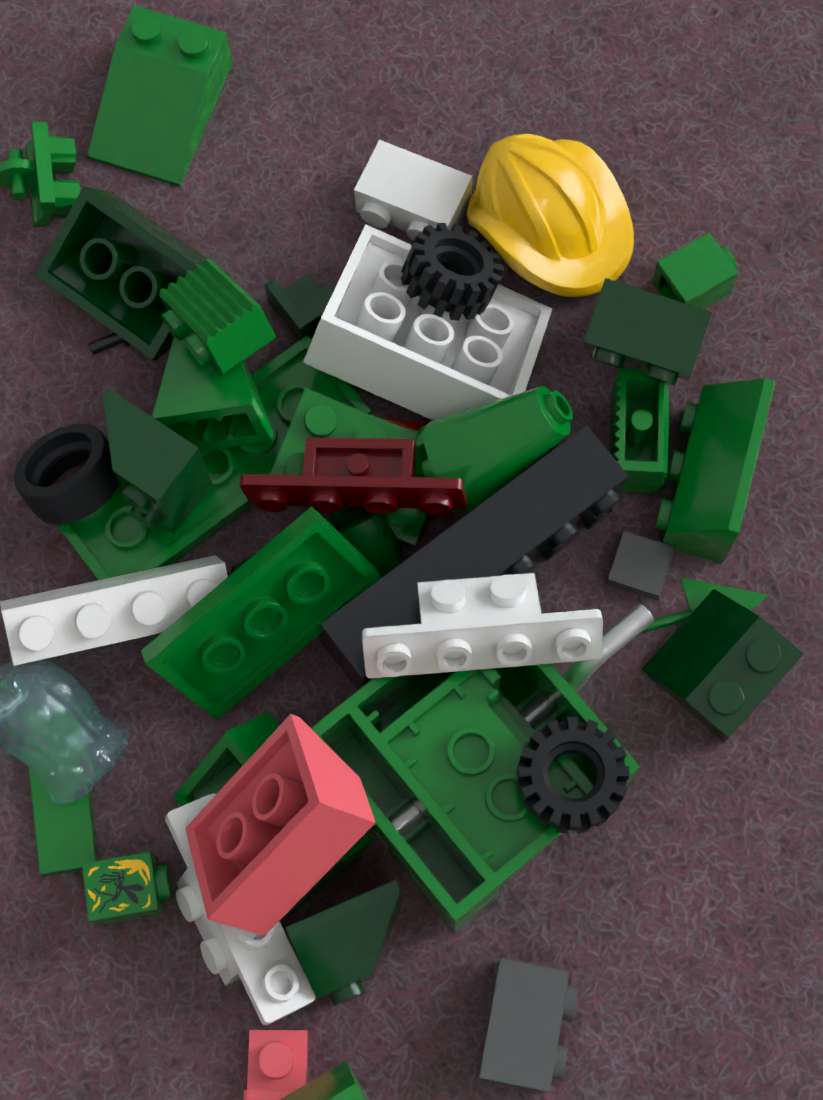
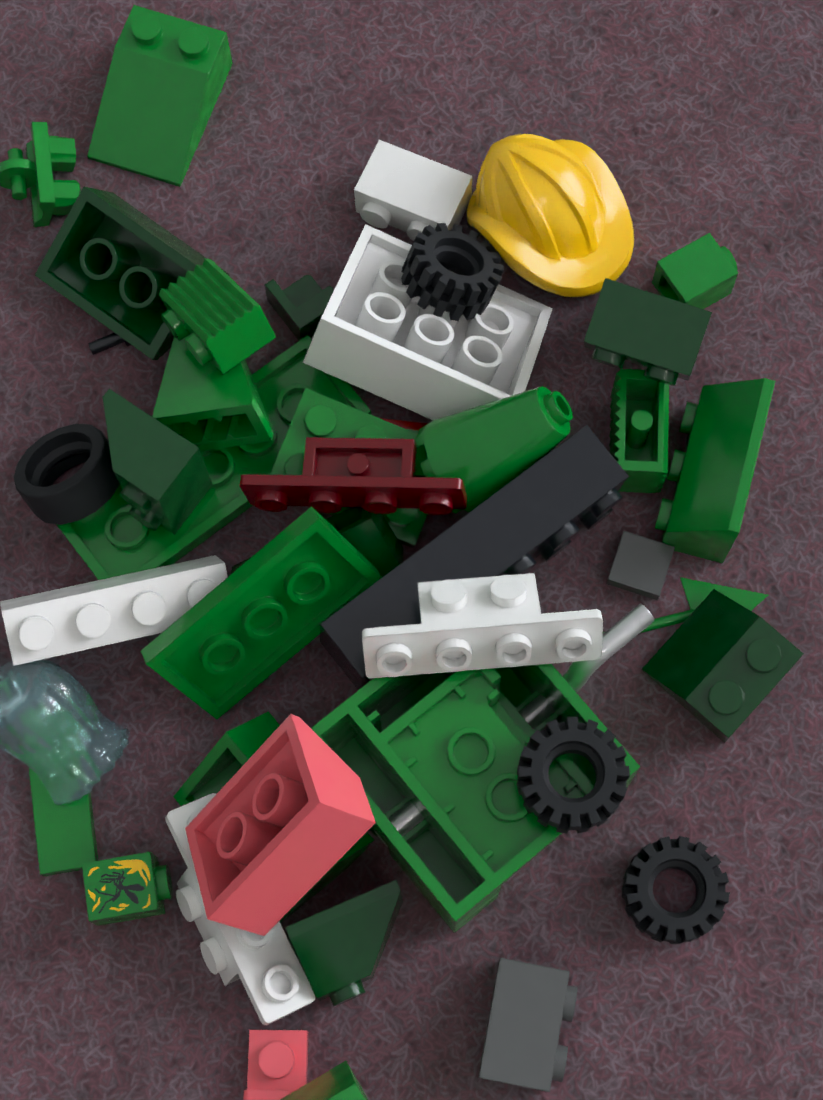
(709, 885): none -> black tyre

